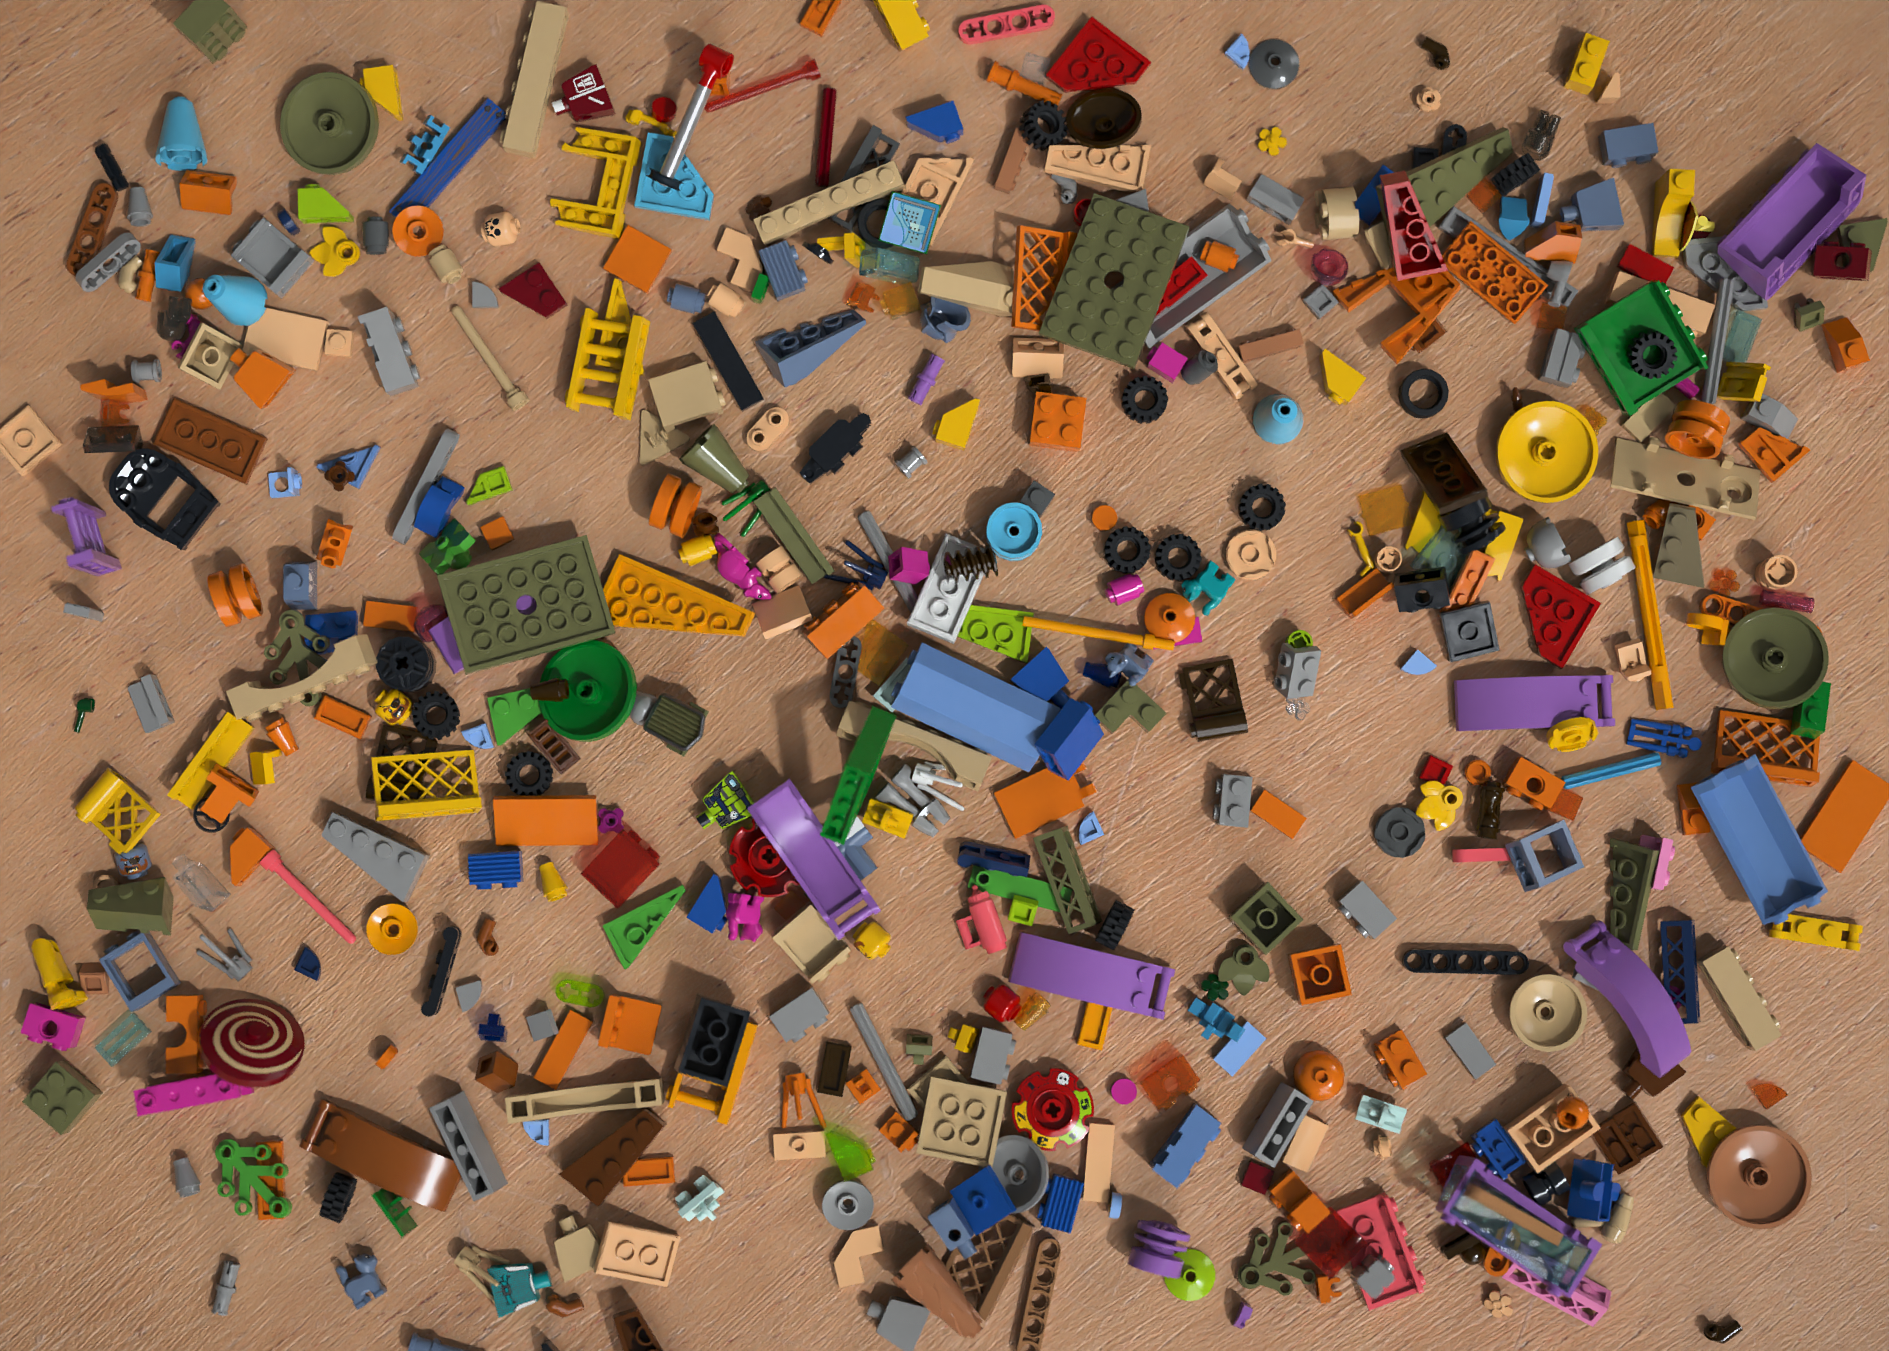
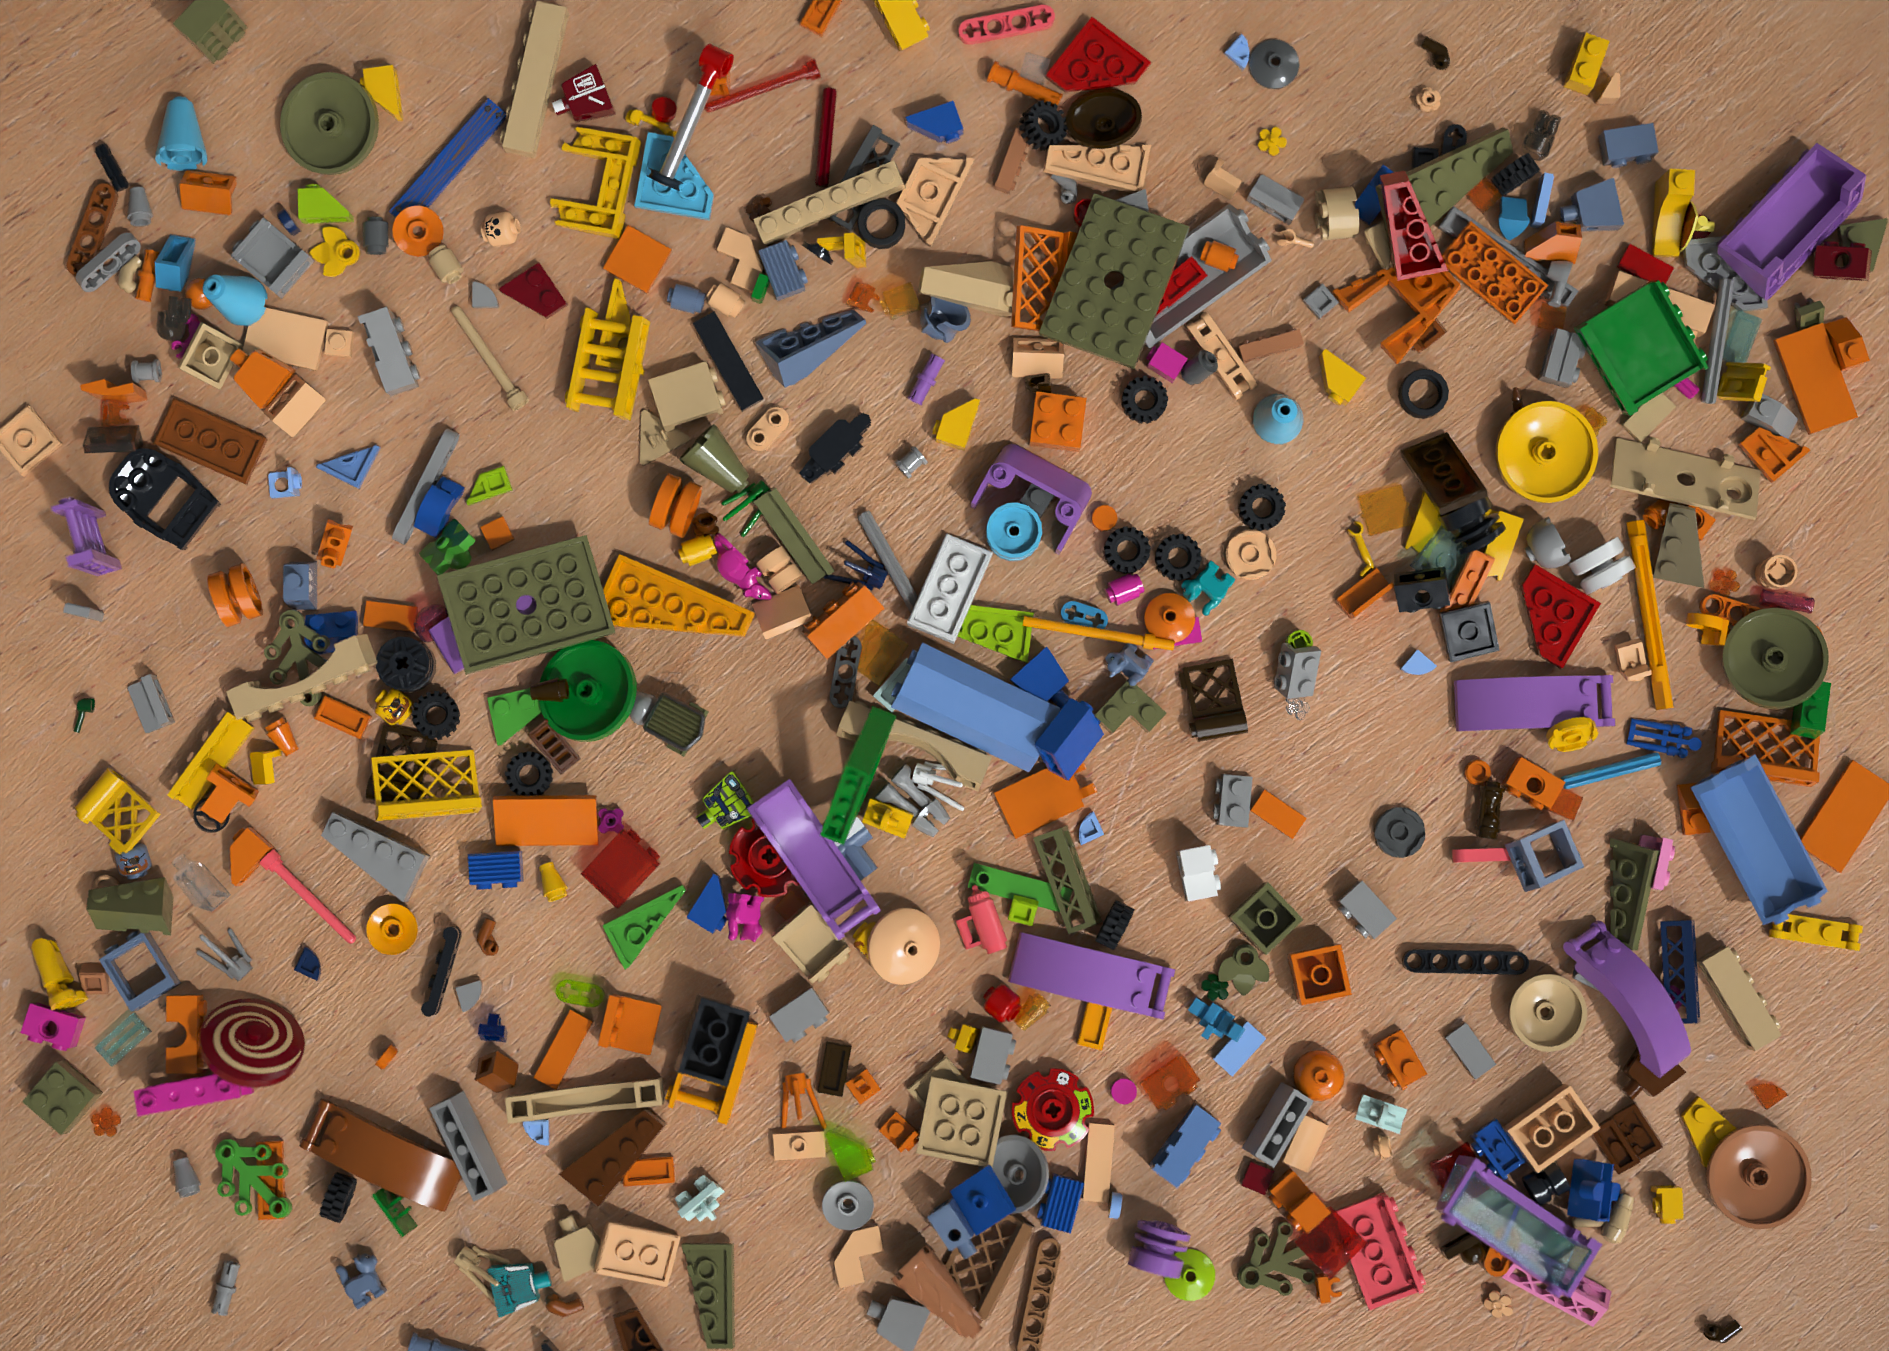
(106, 1122): none -> clear orange plant
(294, 406): none -> light nougat panel
(339, 468): reddish brown plate -> none
(433, 144): dark azure piece -> none
(479, 737): light blue tile -> none
(542, 1025): light grey tile -> none
(713, 1284): none -> olive wing
(883, 1061): light grey axle -> none
(889, 266): clear light blue brick -> none
(890, 945): none -> light nougat dish
(908, 565): dark pink brick -> none
(909, 222): piece -> none
(919, 1046): olive tile -> none
(970, 563): dark brown piece -> none
(993, 858): dark blue plate -> none
(1072, 491): none -> medium lavender windscreen
(1085, 610): none -> dark azure beam
(1100, 674): clear blue cone -> none
(1197, 873): none -> white brick
(1244, 1312): medium lavender tile -> none
(1329, 267): clear pink hair -> none
(1373, 1275): light grey brick -> none
(1392, 558): light nougat wheel -> none
(1435, 770): red tile -> none
(1436, 805): yellow plate -> none
(1513, 1214): medium nougat beam -> none
(1572, 1112): orange piece -> none
(1665, 361): black tyre -> none
(1668, 1203): none -> yellow brick
(1697, 429): orange wheel -> none
(1815, 378): none -> orange tile

